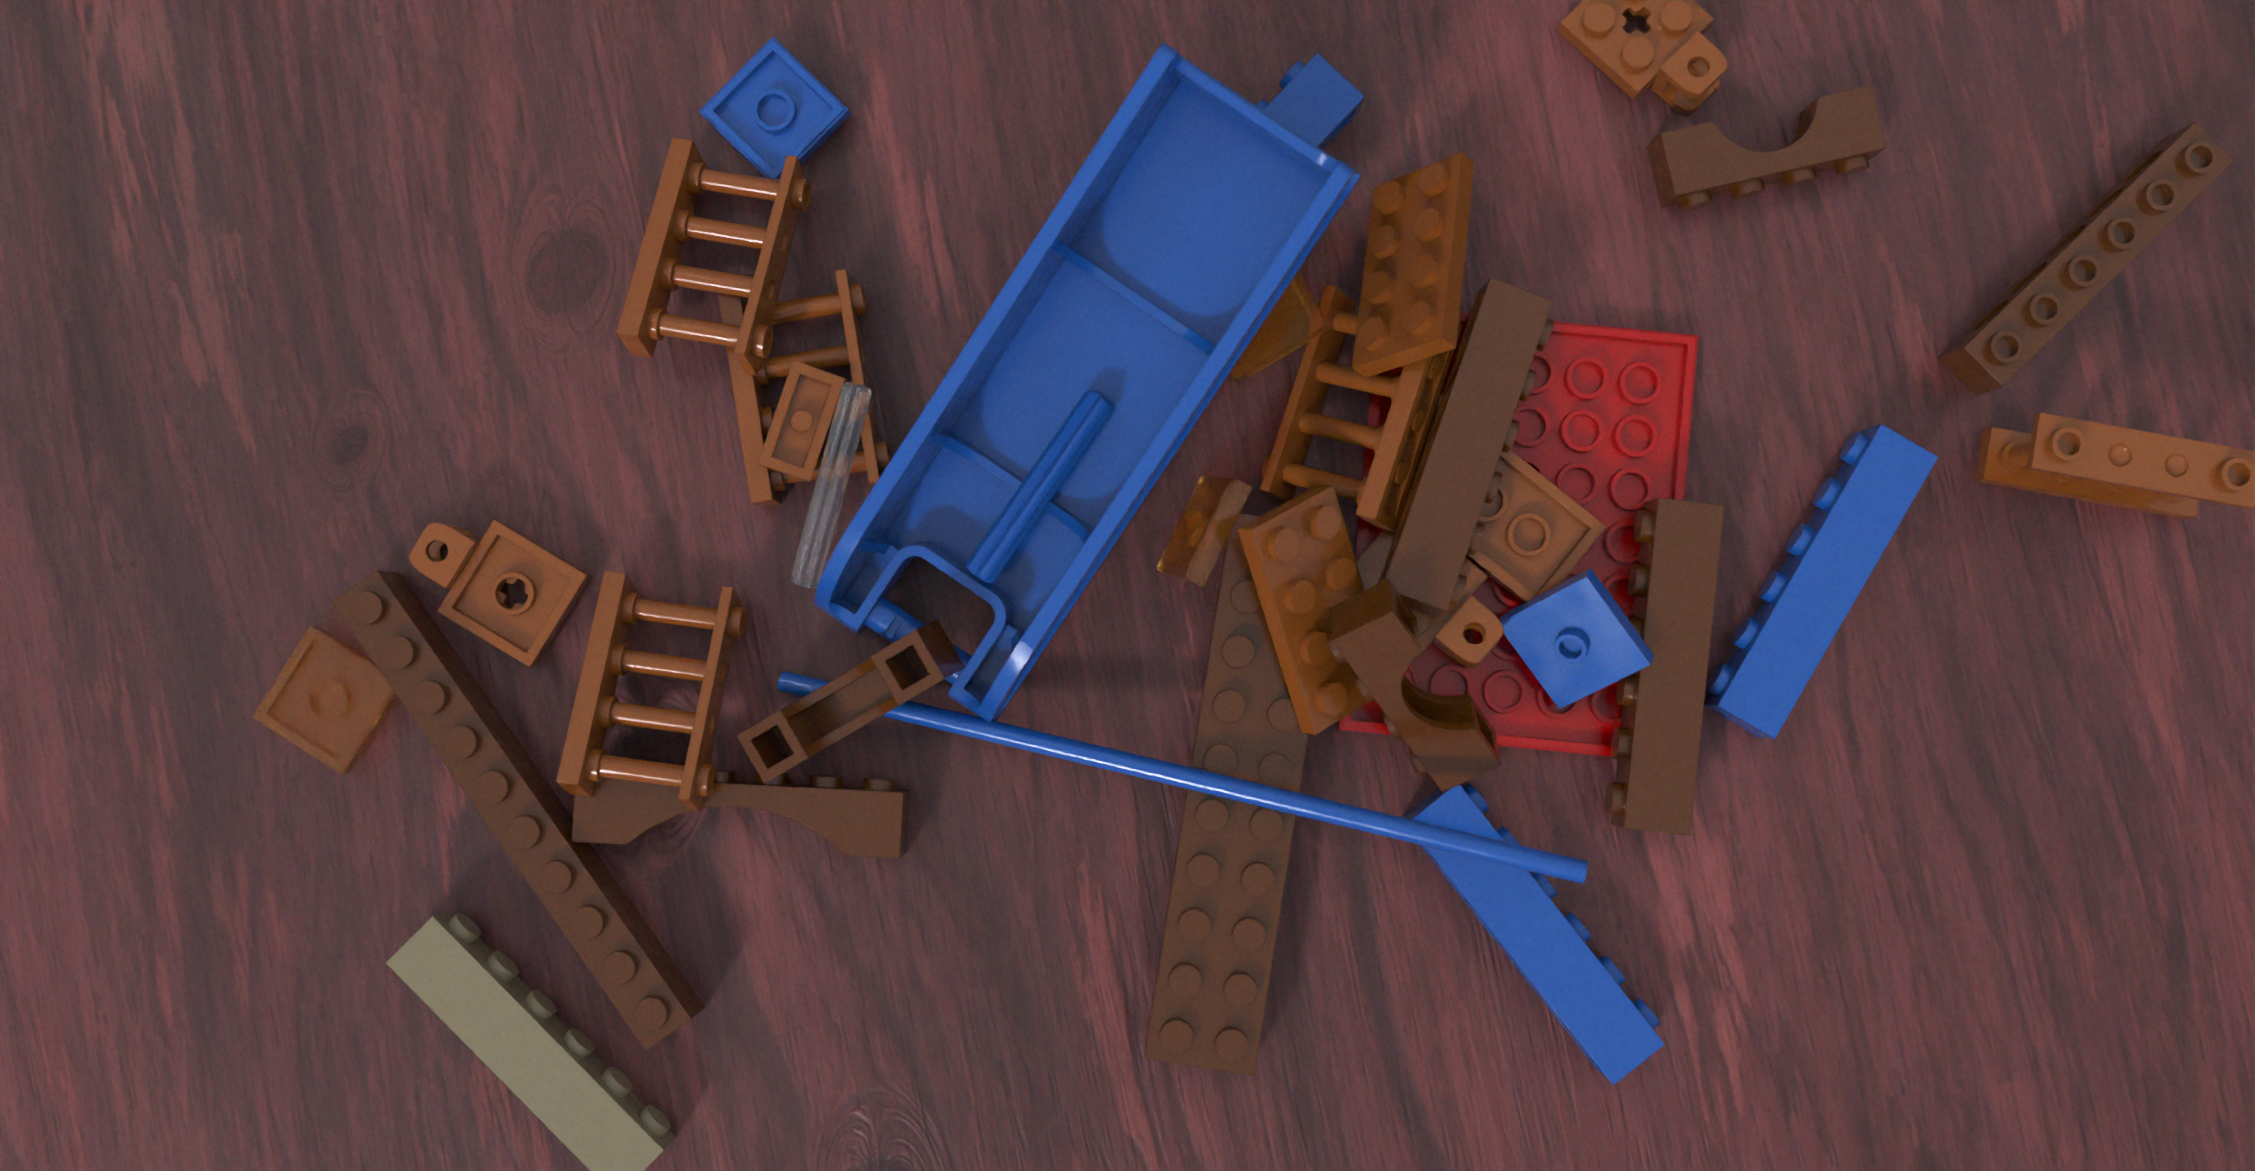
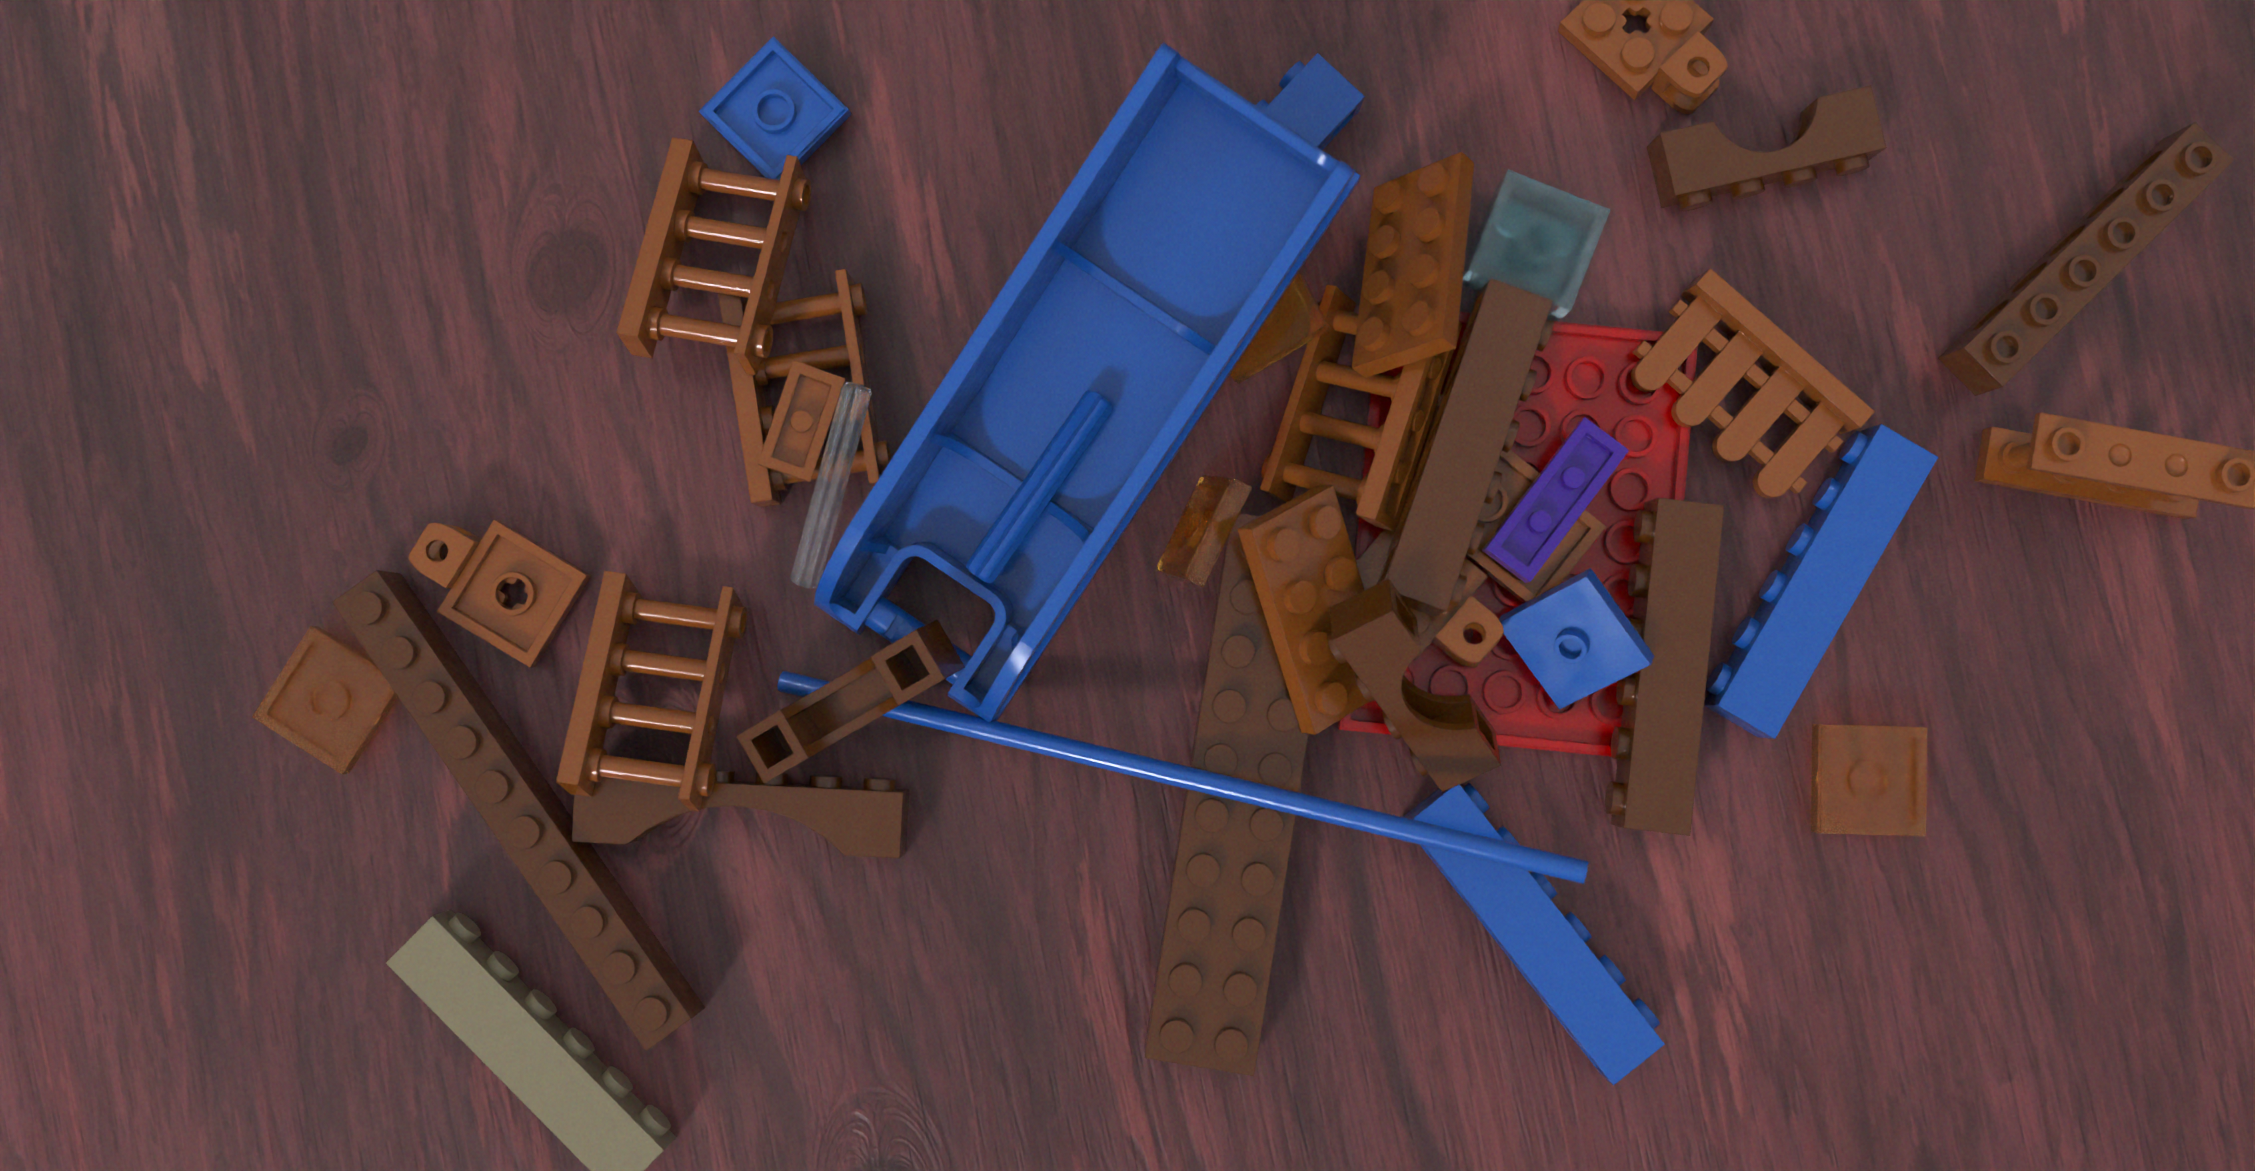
(1536, 241): none -> clear light blue brick
(1555, 500): none -> dark purple plate
(1751, 340): none -> dark orange fence
(1869, 780): none -> clear orange plate

